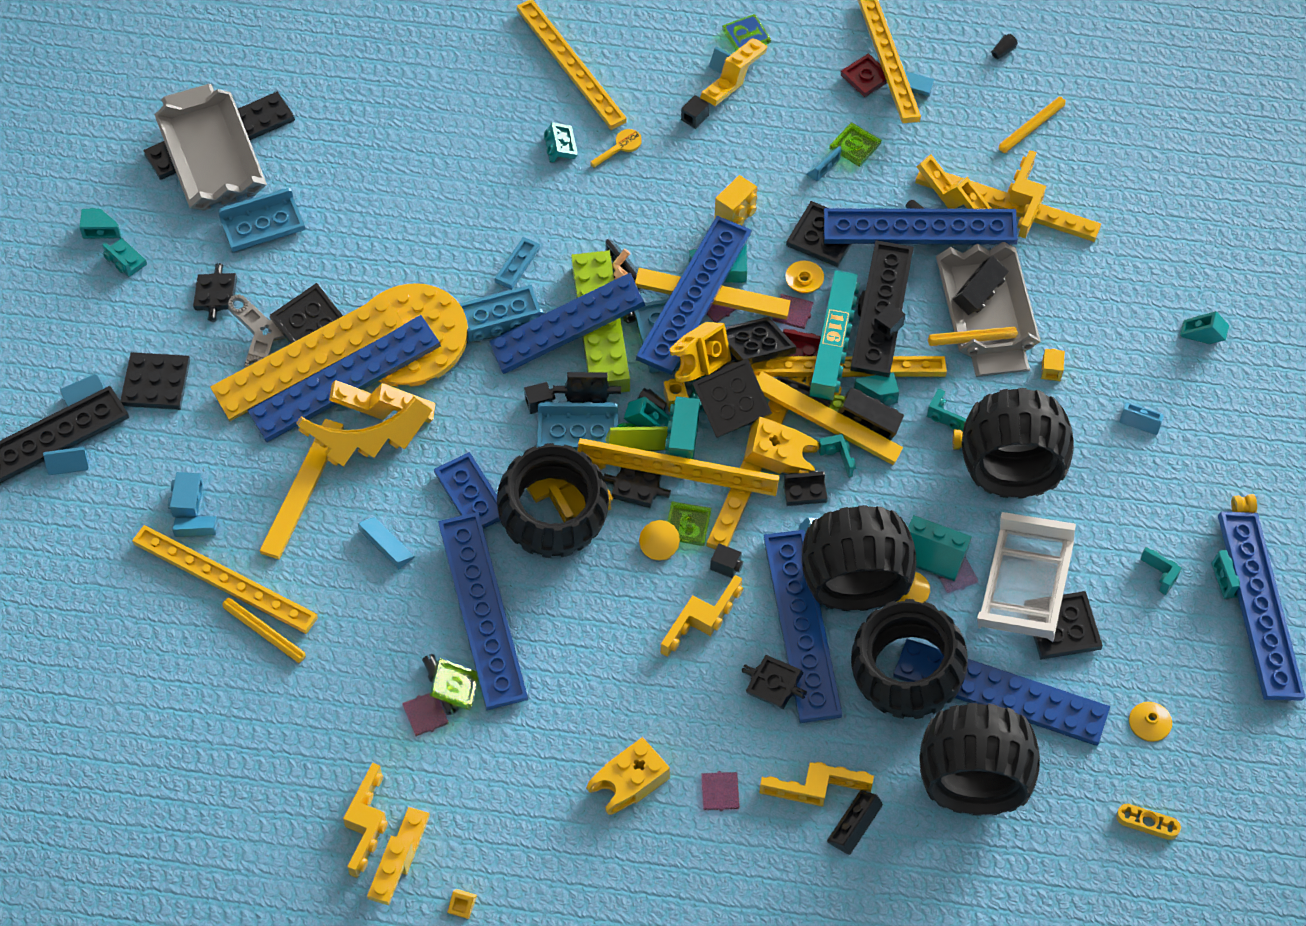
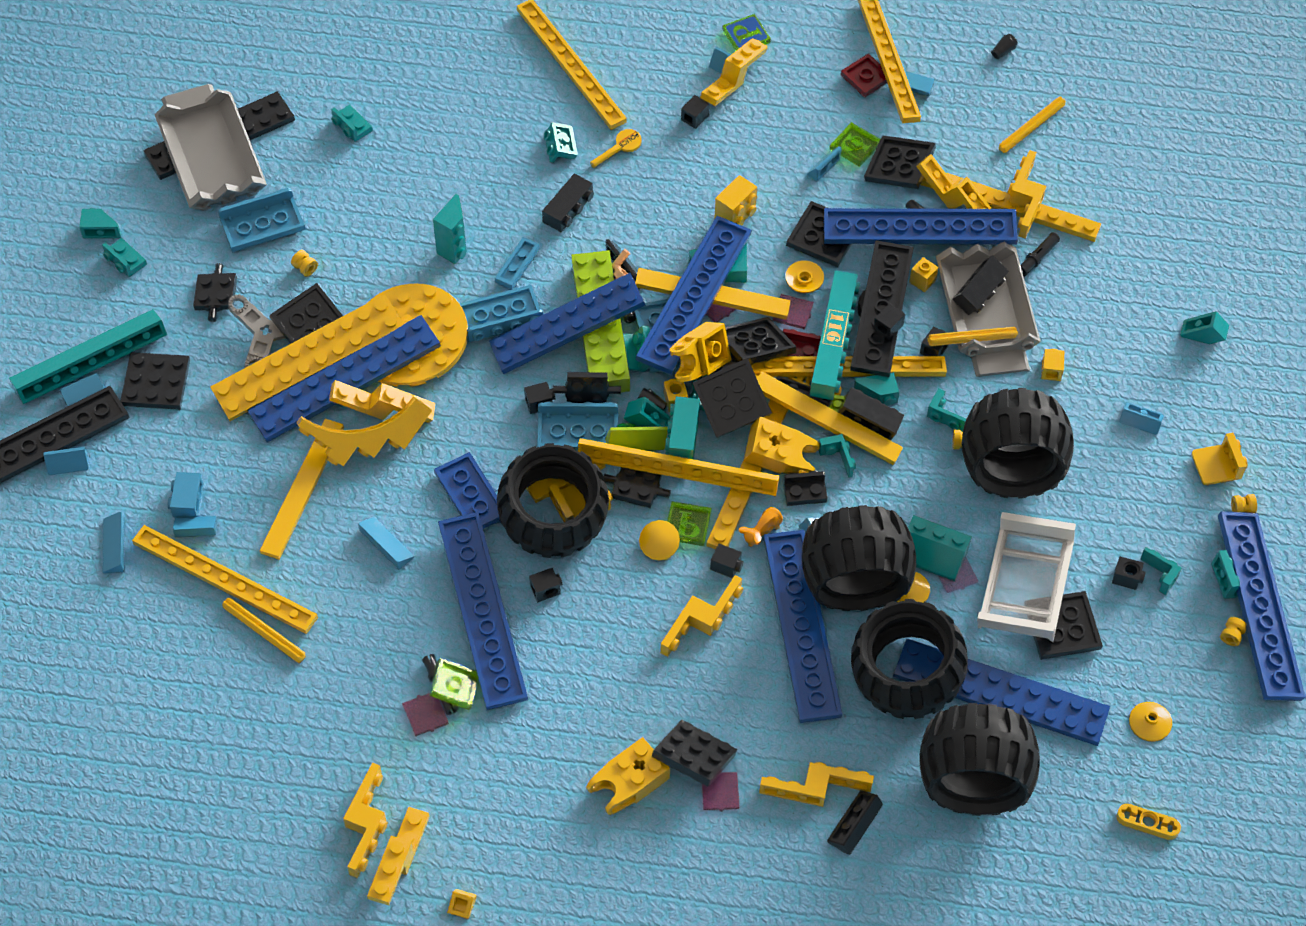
(88, 356): none -> teal brick
(113, 543): none -> dark azure slope
(303, 262): none -> yellow wheel
(351, 122): none -> teal bracket
(450, 231): none -> teal slope
(545, 584): none -> black brick
(567, 203): none -> black brick
(632, 346): none -> teal bracket
(694, 752): none -> black plate
(770, 520): none -> light orange animal
(774, 681): black plate -> none
(897, 160): none -> black plate
(923, 274): none -> yellow brick
(927, 350): none -> black brick
(1033, 259): none -> black pin
(1128, 565): none -> black brick
(1220, 462): none -> yellow bracket
(1232, 633): none -> yellow wheel

